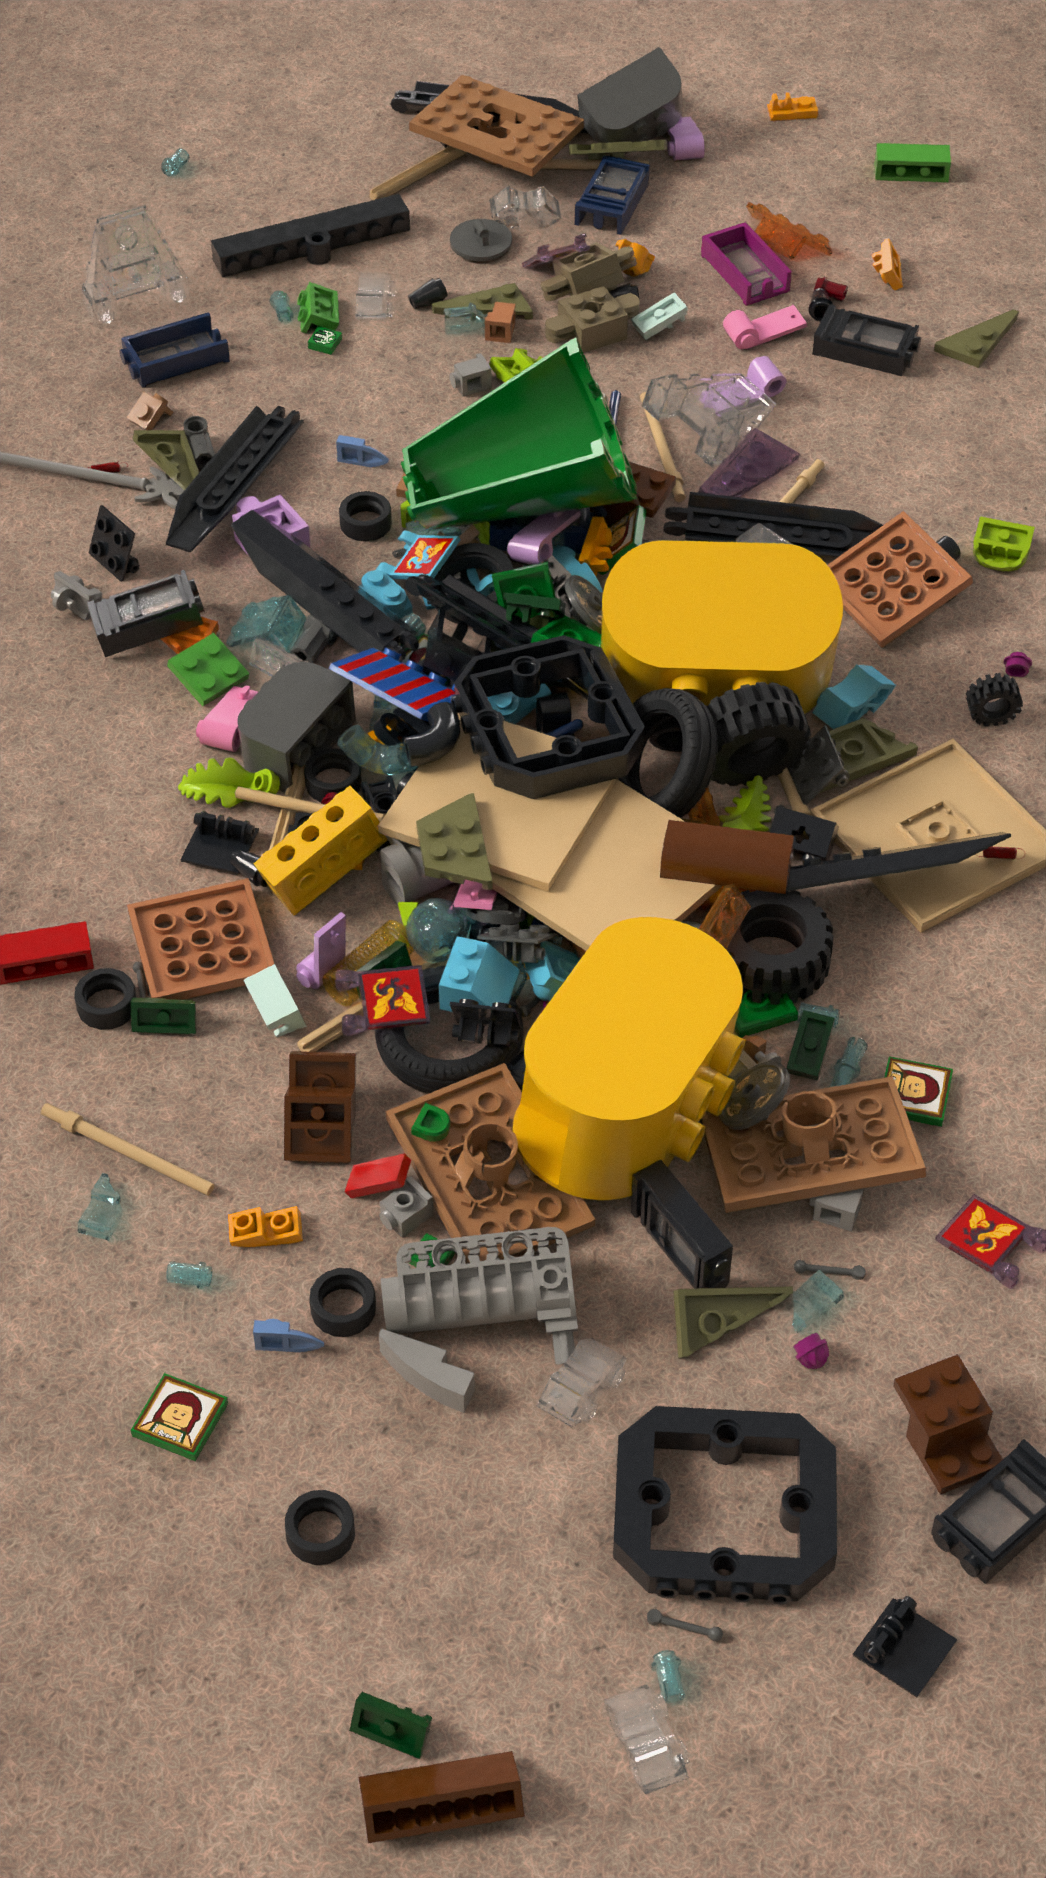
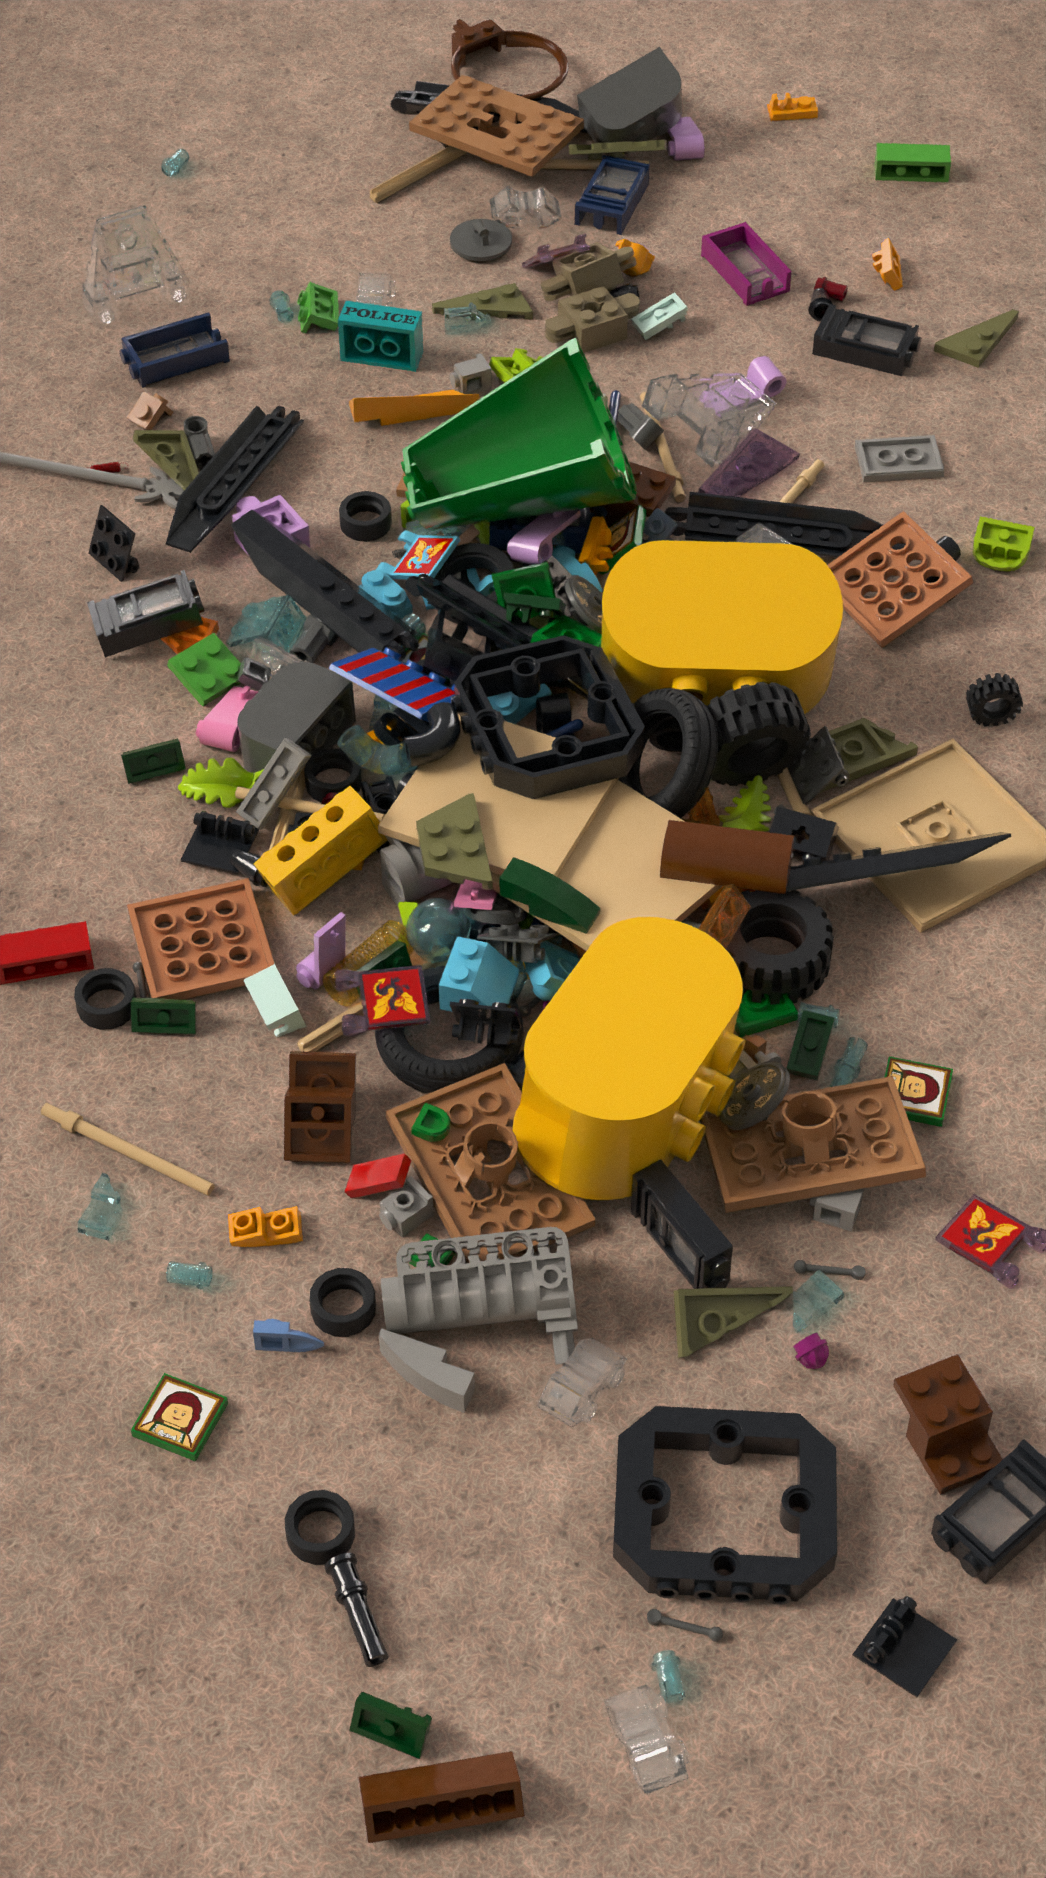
(72, 595): light grey hips -> none
(153, 761): none -> dark green plate
(253, 673): none -> dark grey tile
(273, 783): none -> light grey tile
(310, 236): black hinge -> none
(324, 340): green tile -> none
(352, 1594): none -> black pin
(355, 452): medium blue plate -> none
(380, 336): none -> teal brick
(410, 408): none -> light orange wedge
(428, 293): black cone -> none
(488, 33): none -> reddish brown brick
(500, 322): nougat brick -> none
(547, 896): none -> dark green slope
(641, 426): none -> dark grey piece
(659, 526): none -> sand blue bracket
(763, 329): bright pink door -> none
(784, 236): clear orange bracket -> none
(853, 697): medium azure brick -> none
(899, 458): none -> light grey tile
(1000, 852): red piece -> none
(1017, 664): magenta plate -> none

